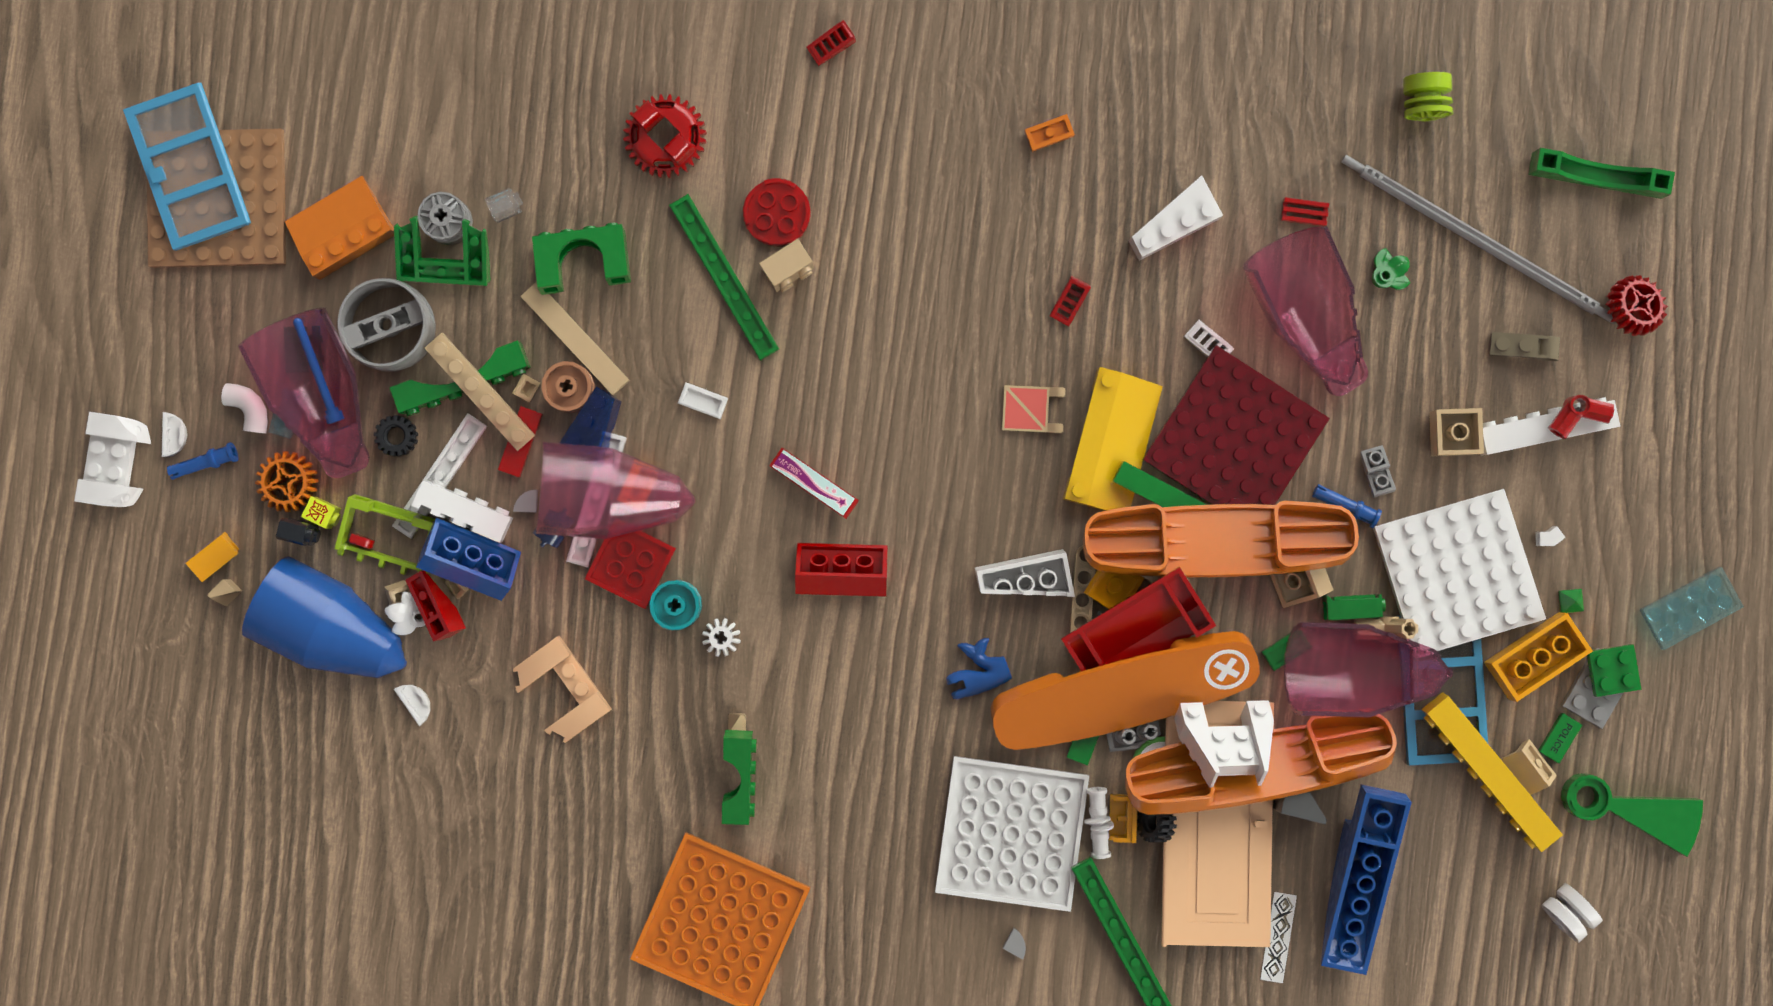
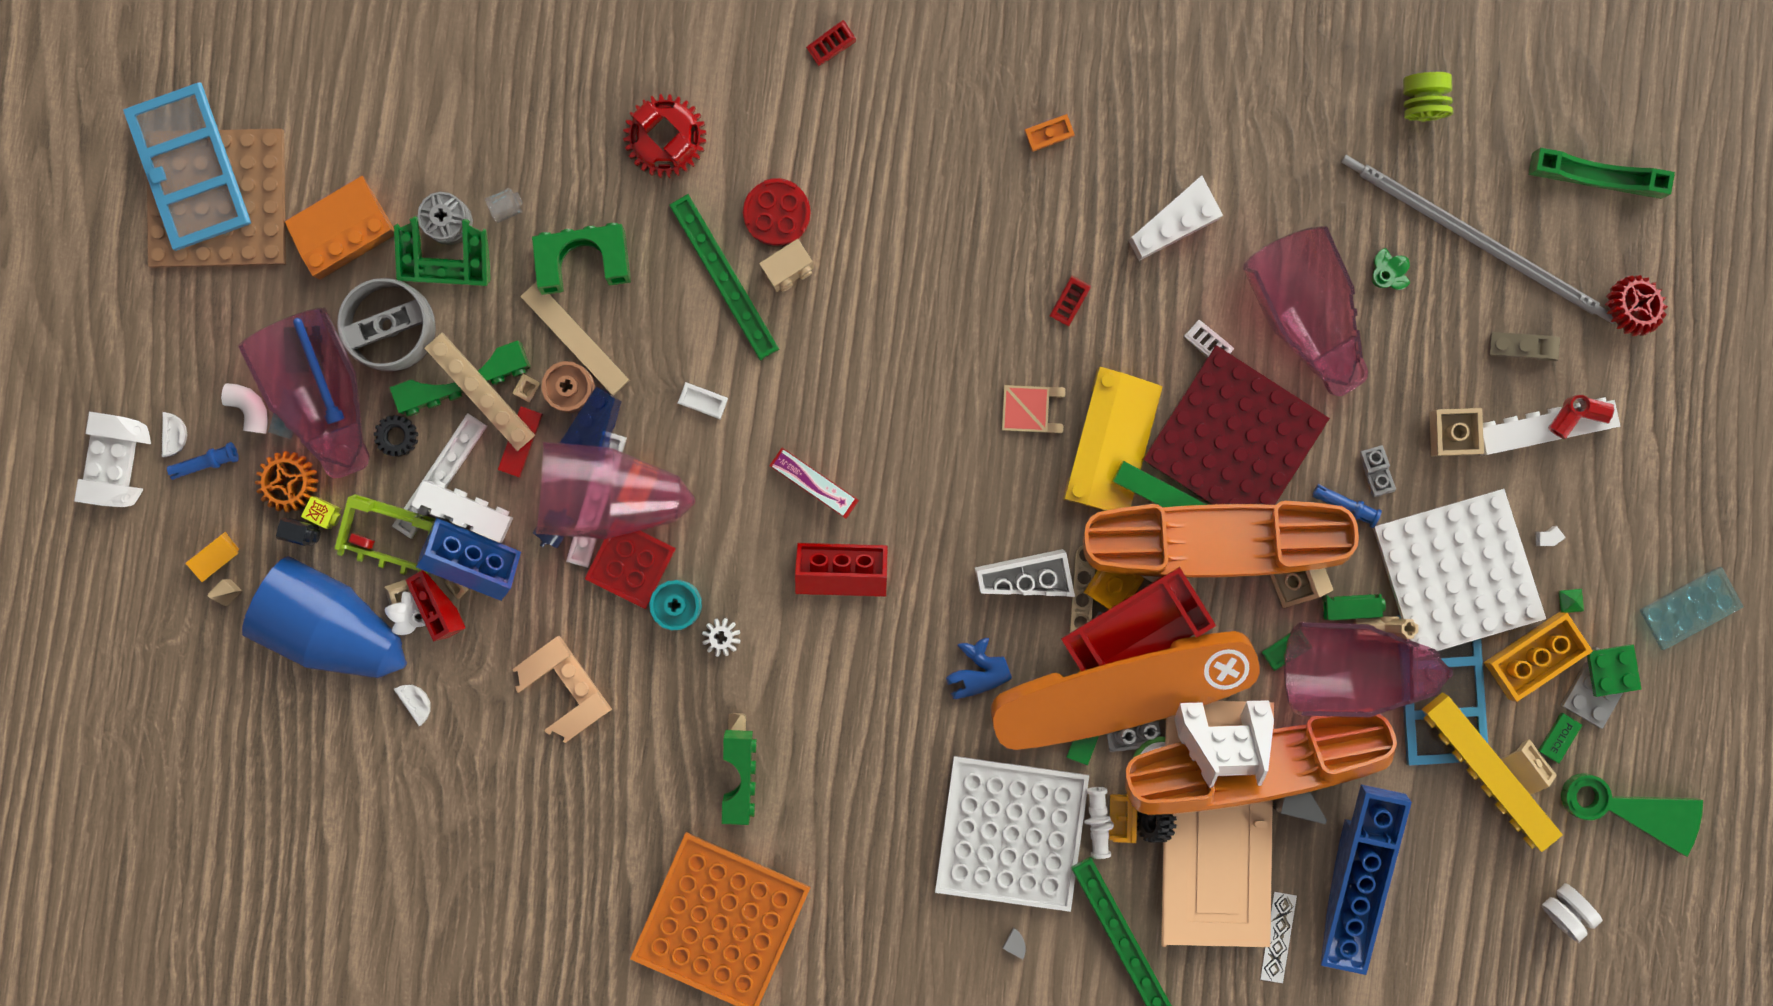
(527, 502): light grey tile -> none
(1324, 213): red tile -> none

